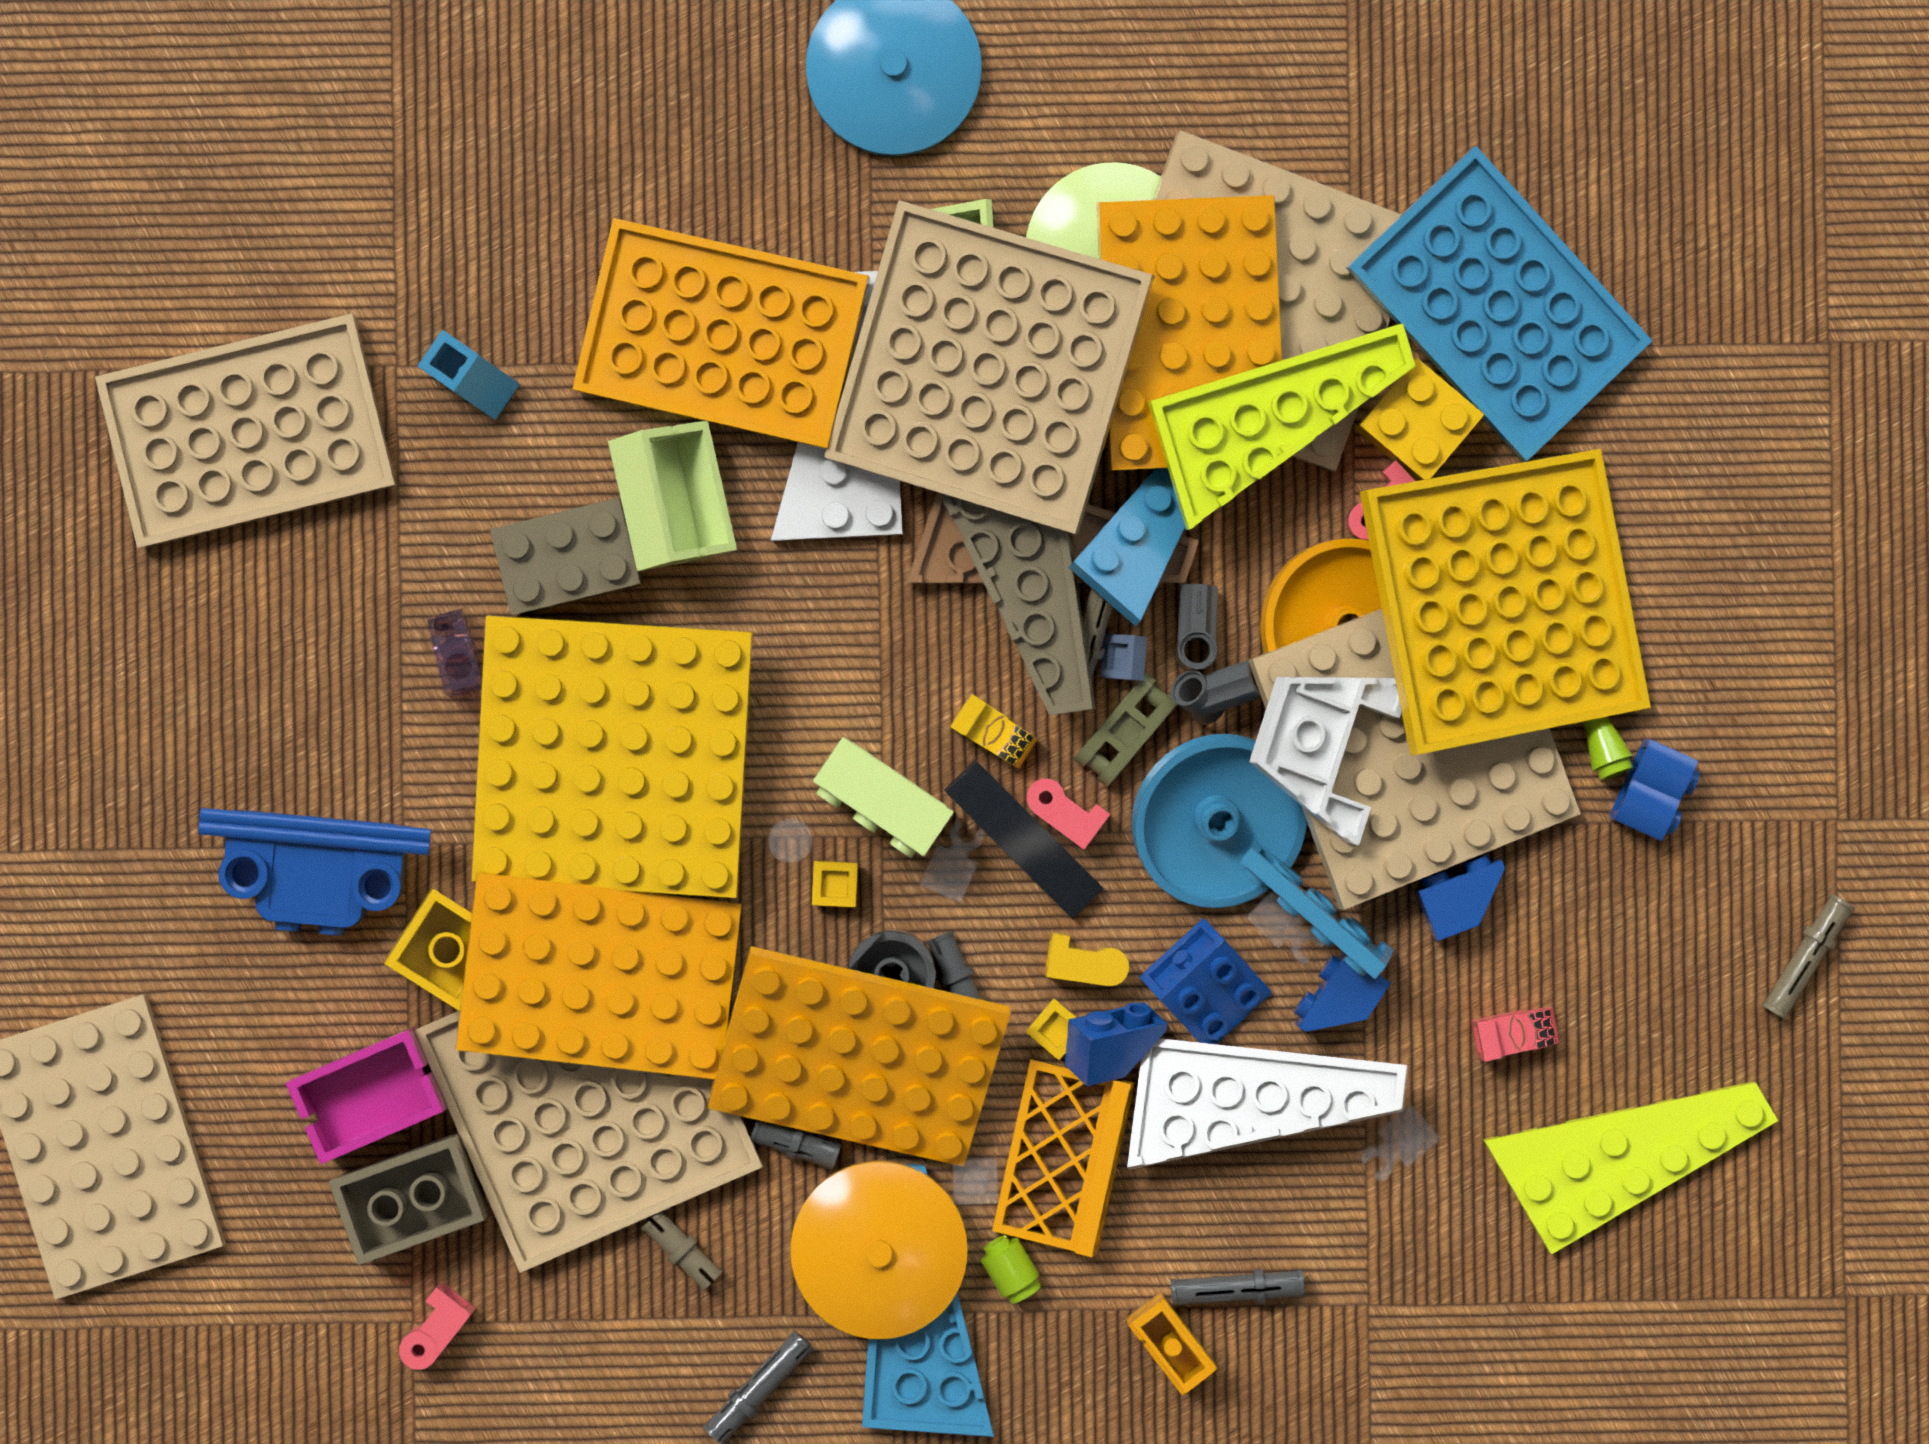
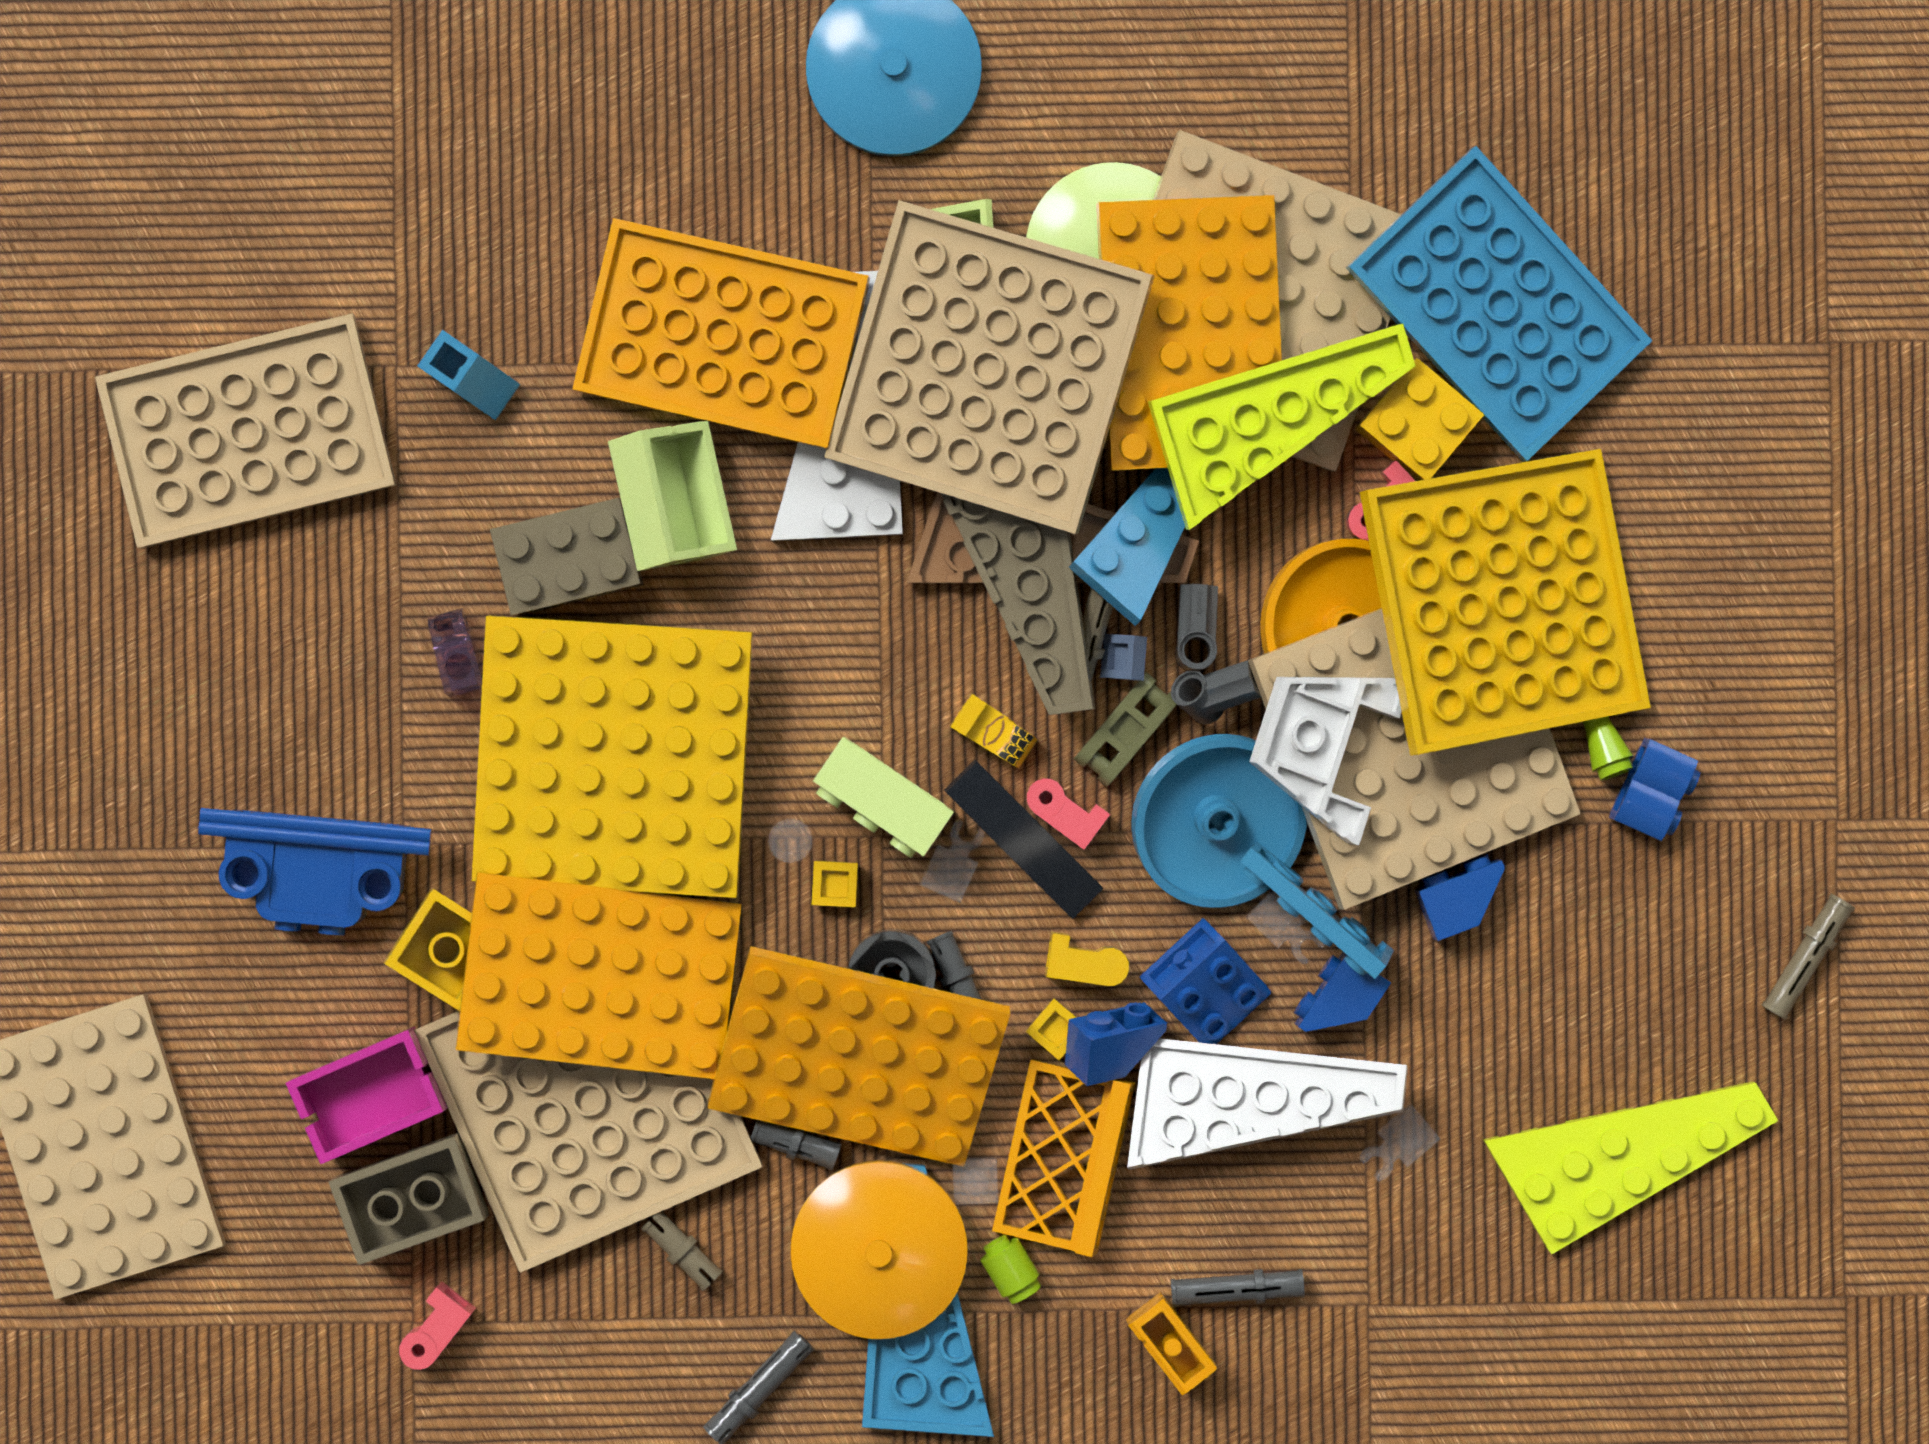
(1514, 1032): coral leg -> none

